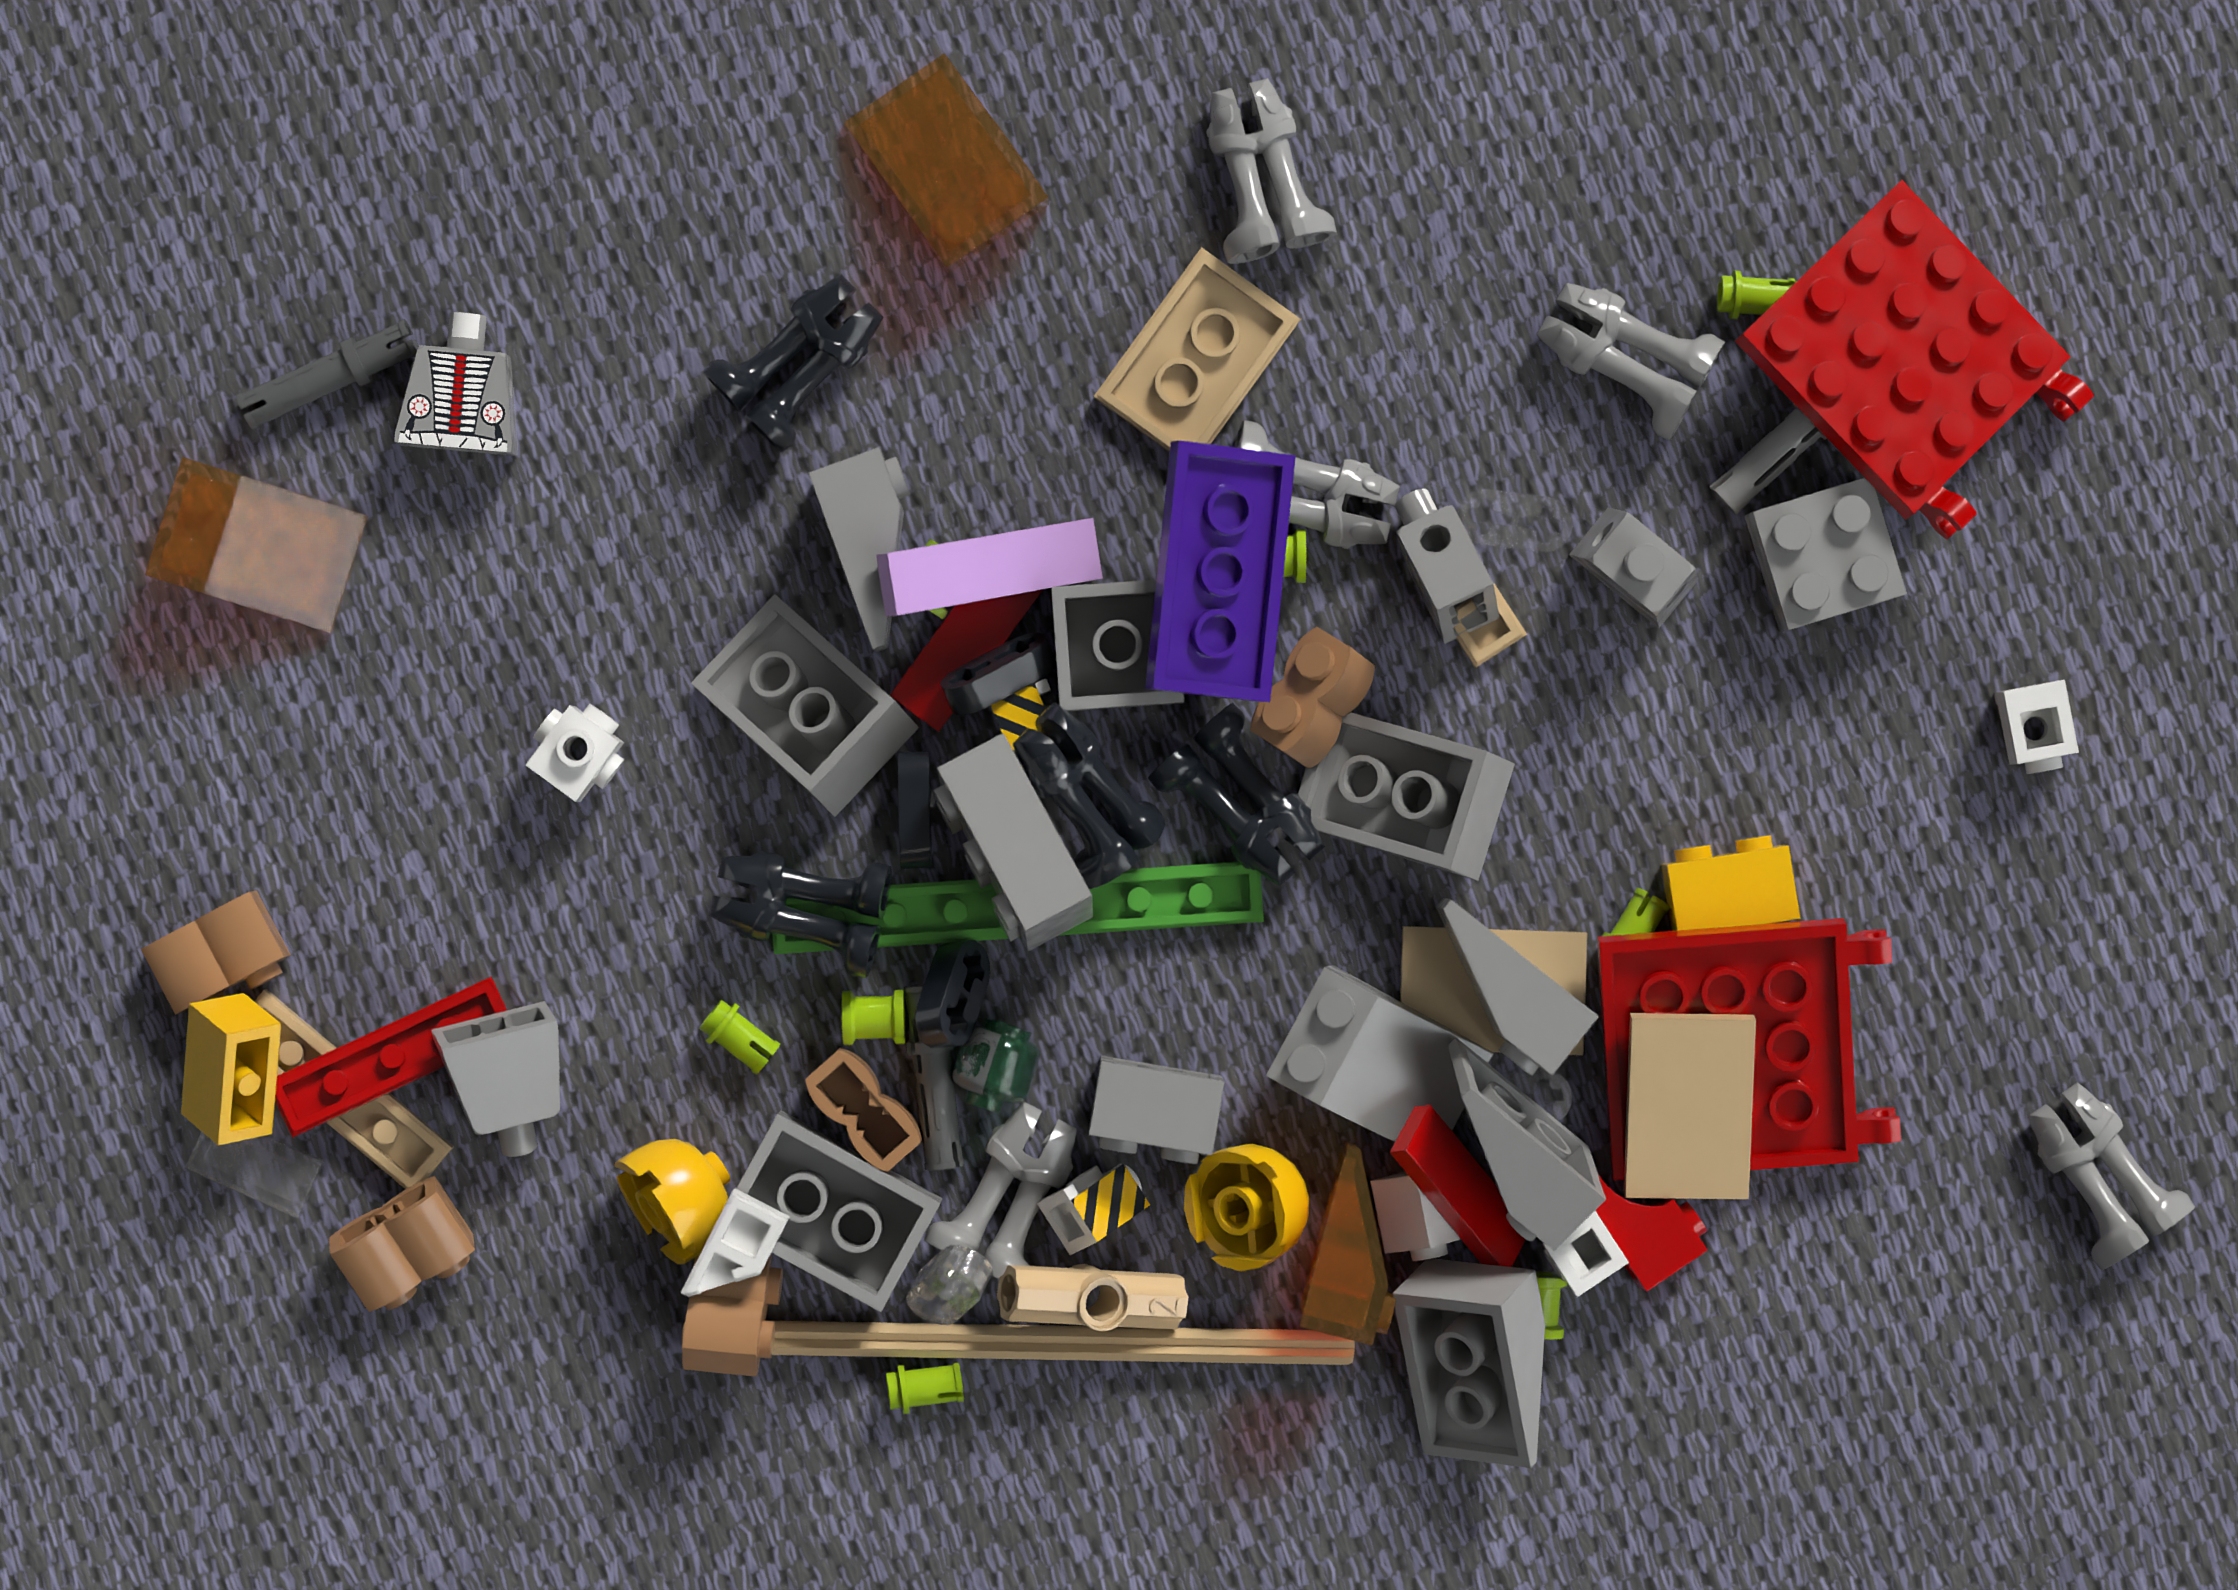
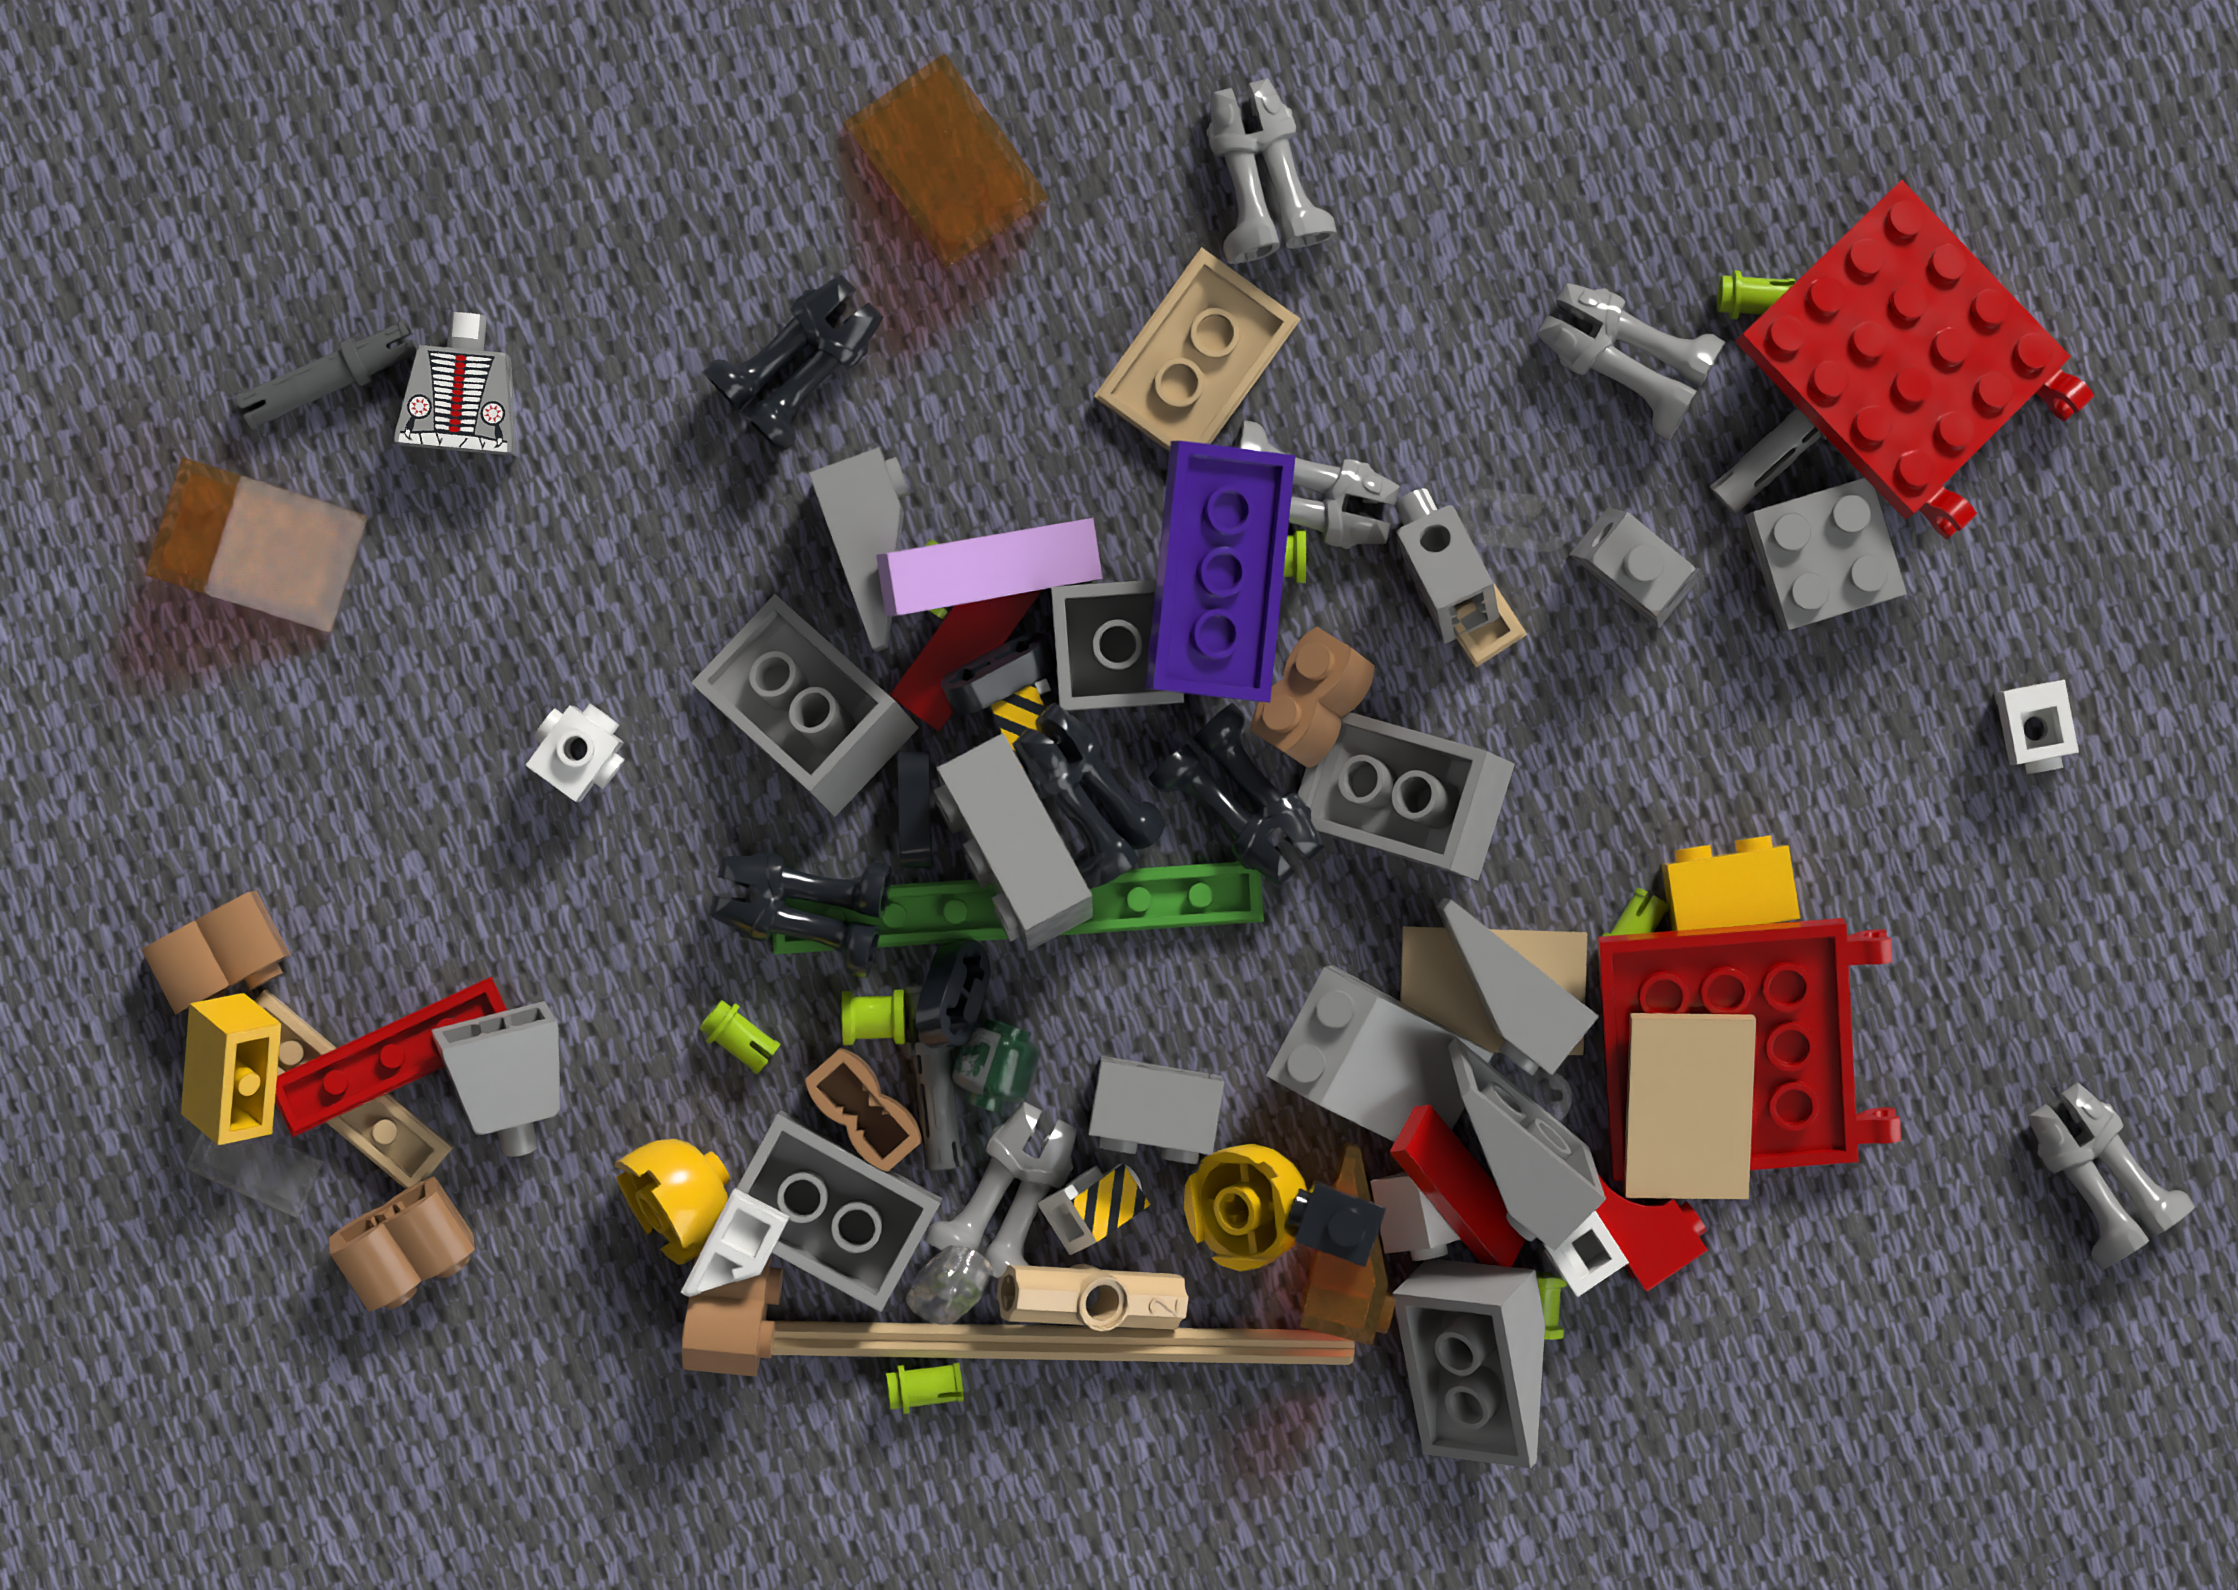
(1336, 1222): none -> black bracket

